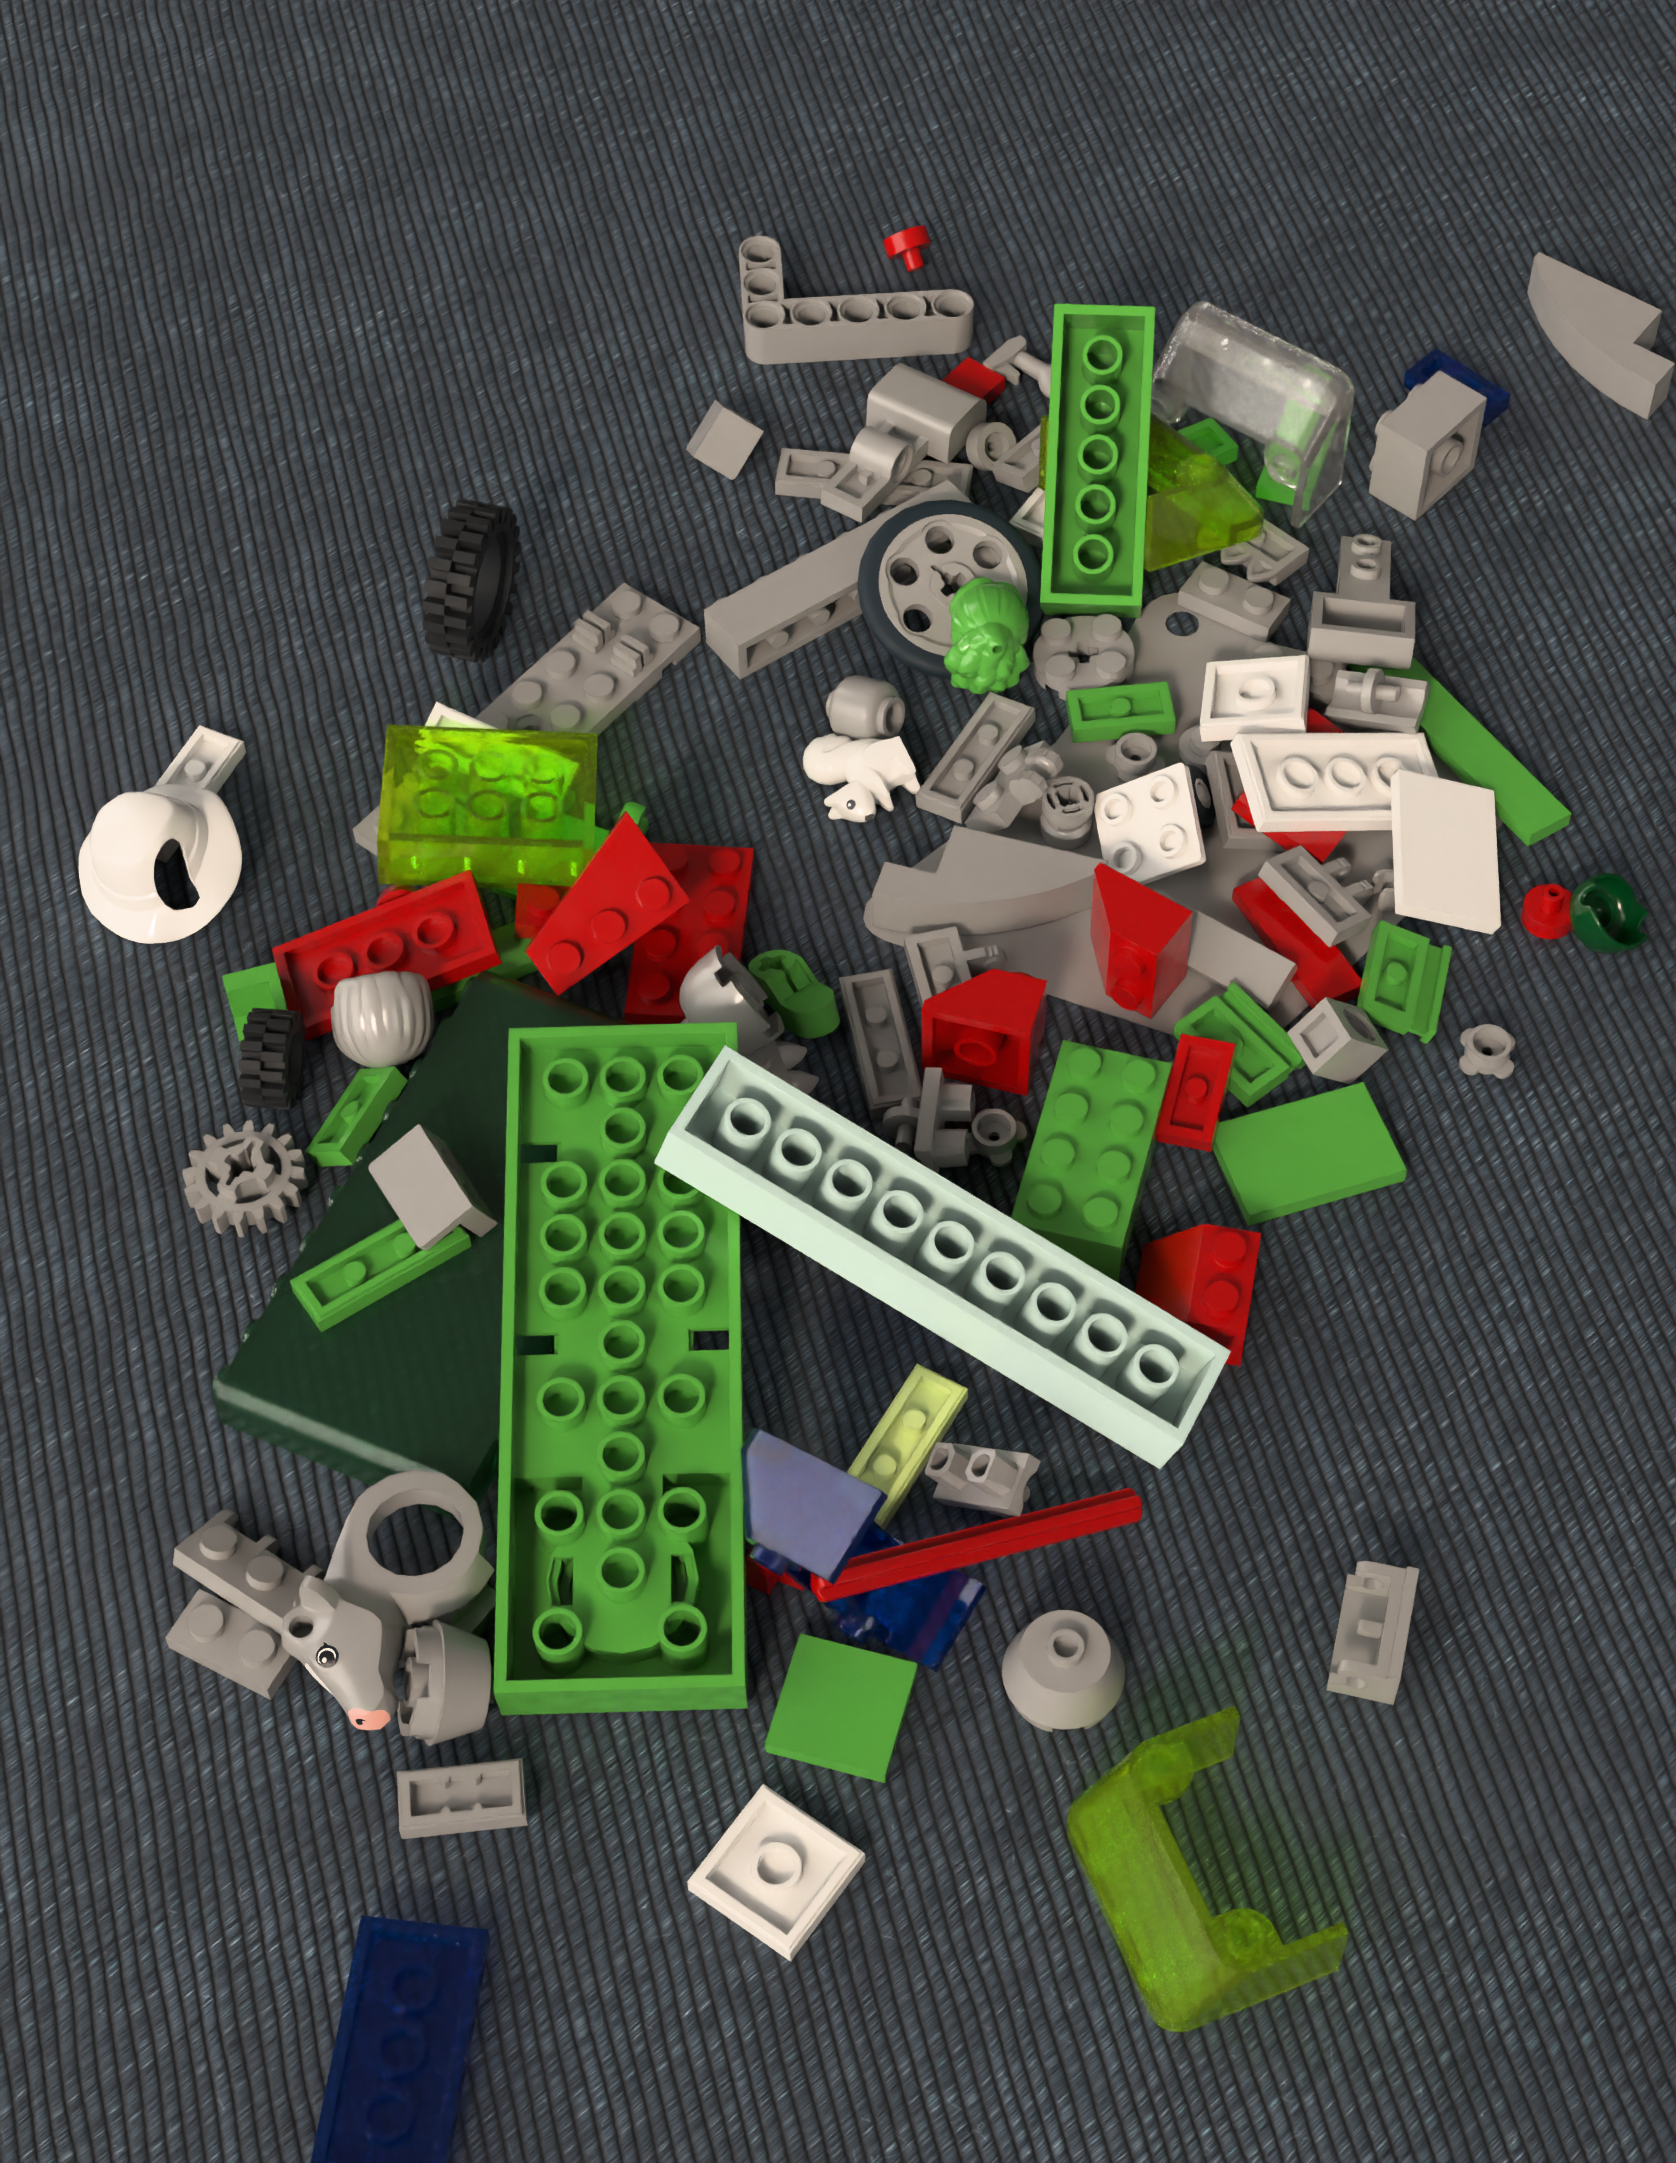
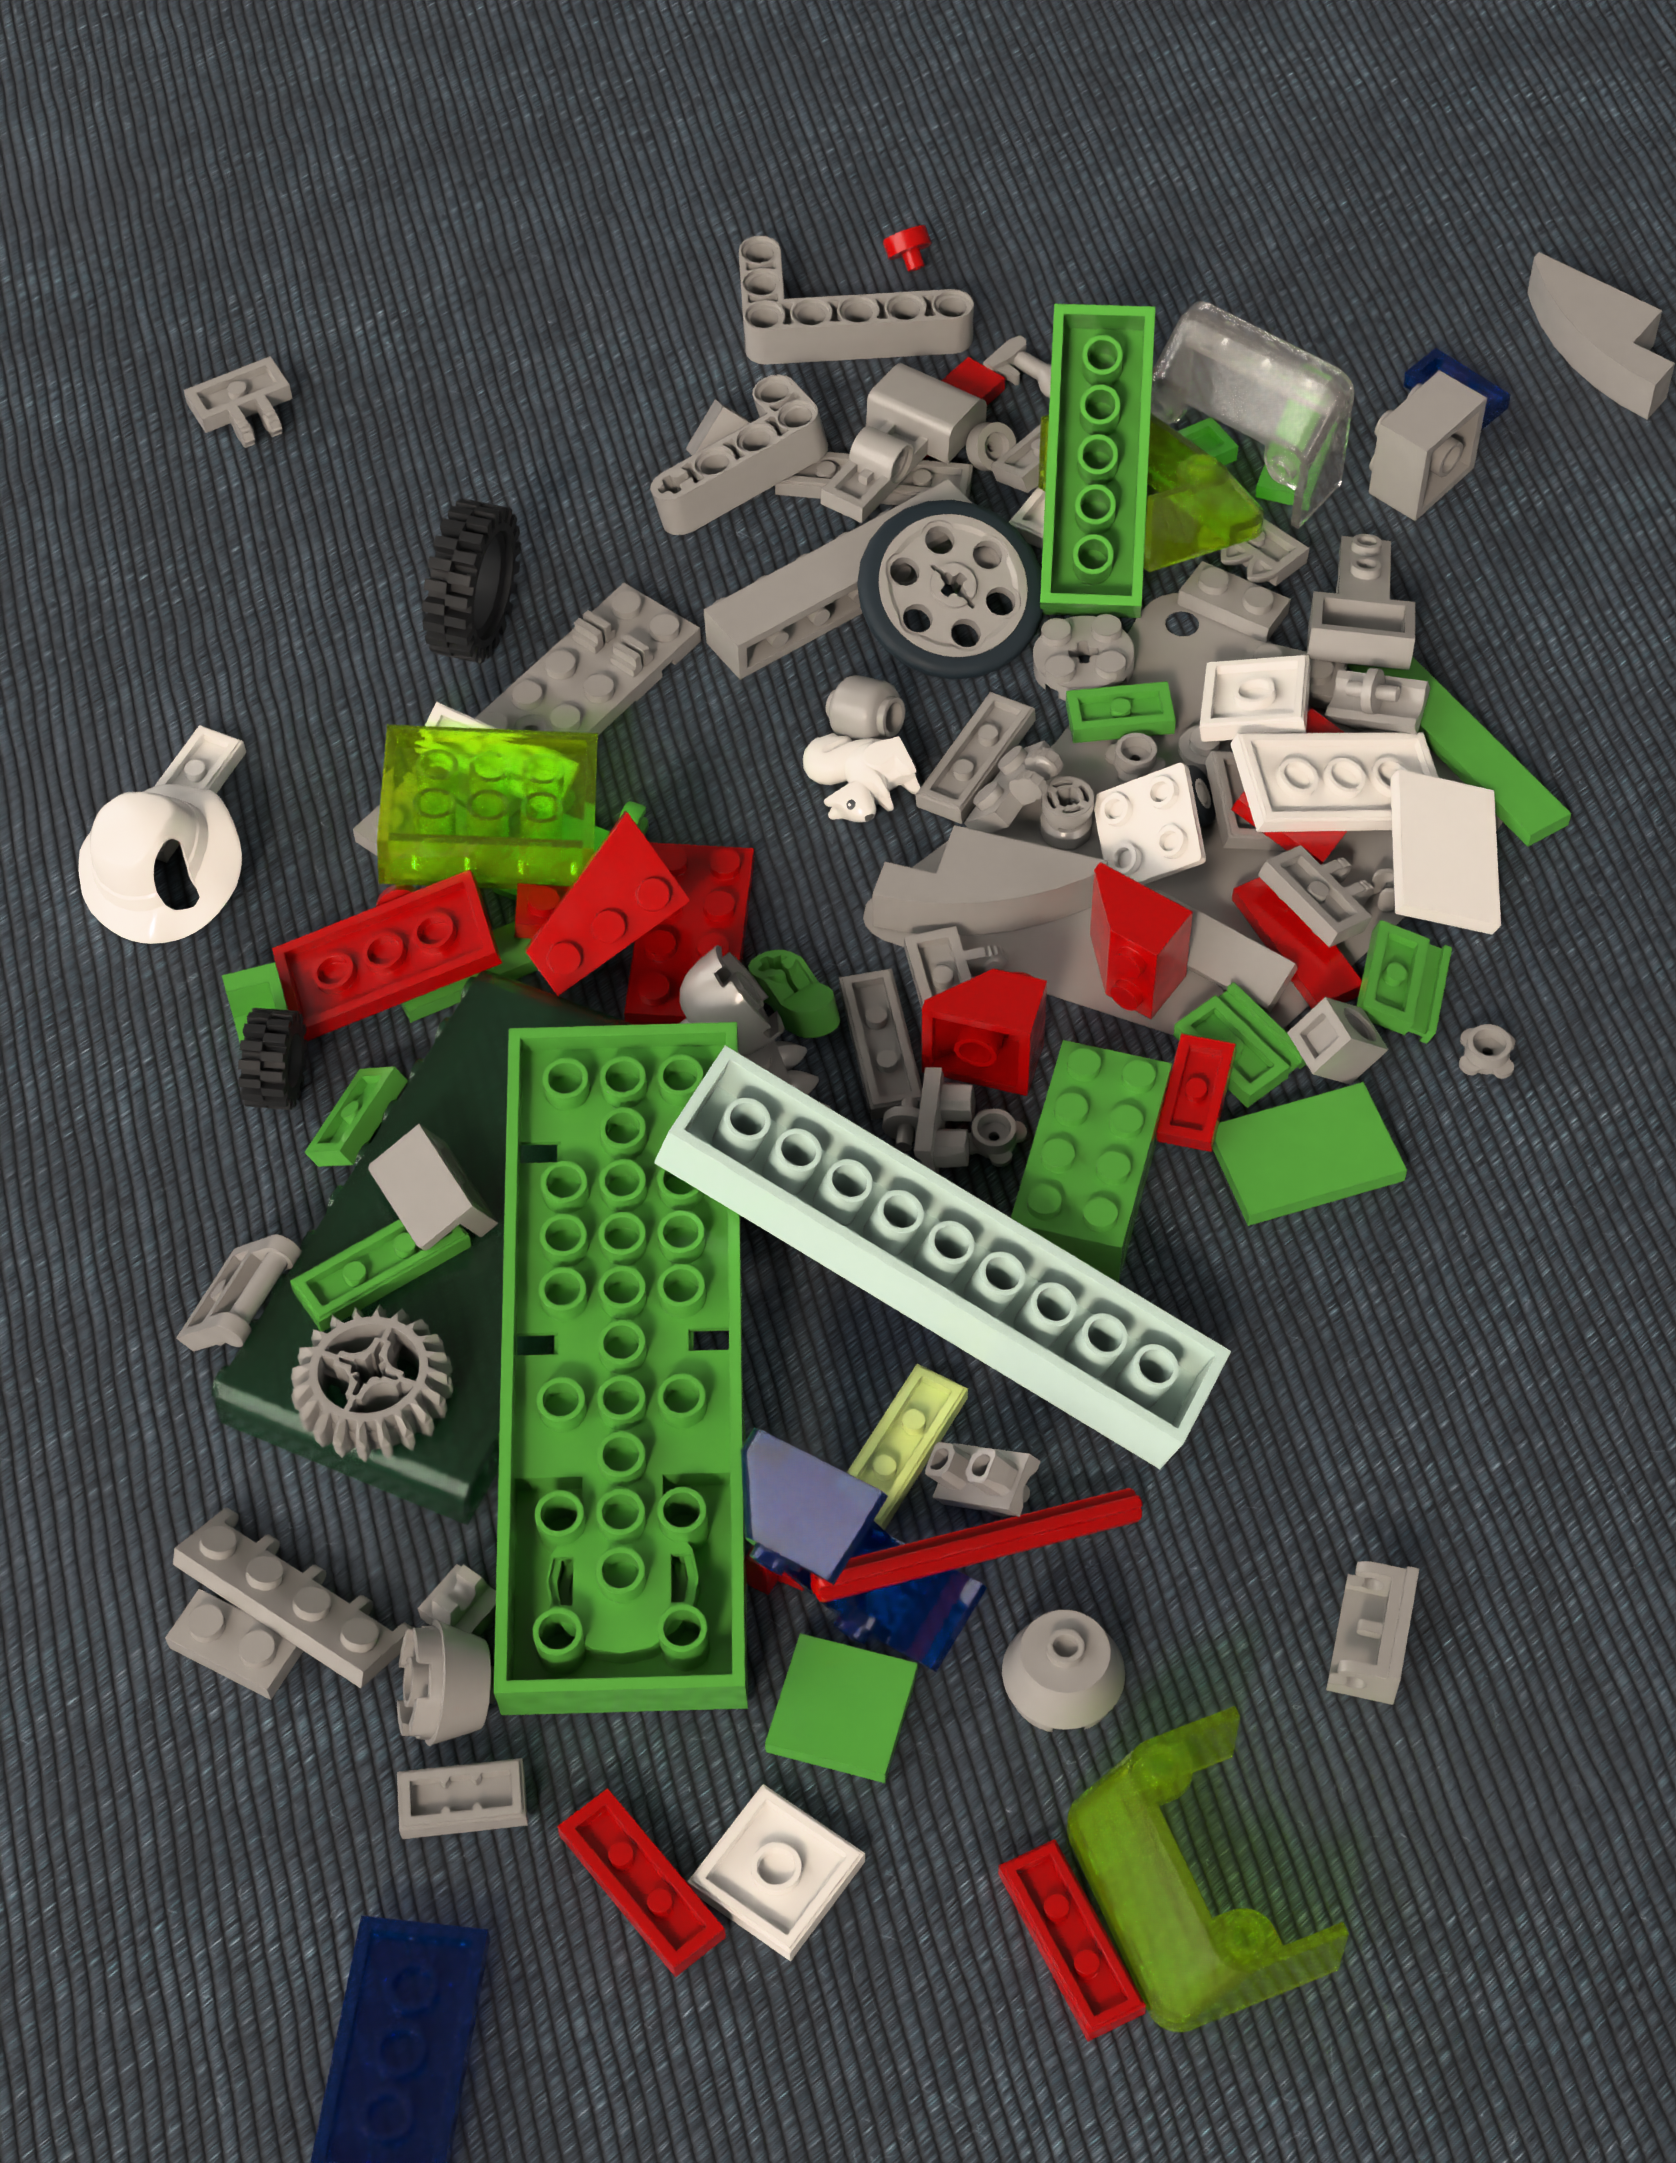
(238, 1293): none -> light grey plate
(239, 395): none -> light grey hinge
(245, 1178): light grey gear -> none
(356, 1617): light grey animal -> none
(381, 1402): none -> light grey gear
(383, 1018): light grey piece -> none
(641, 1882): none -> red plate
(744, 463): none -> light grey beam
(987, 636): bright green hair -> none
(1071, 1940): none -> red tile
(1203, 1281): red slope -> none
(1547, 911): red tile -> none
(1607, 914): dark green hair -> none

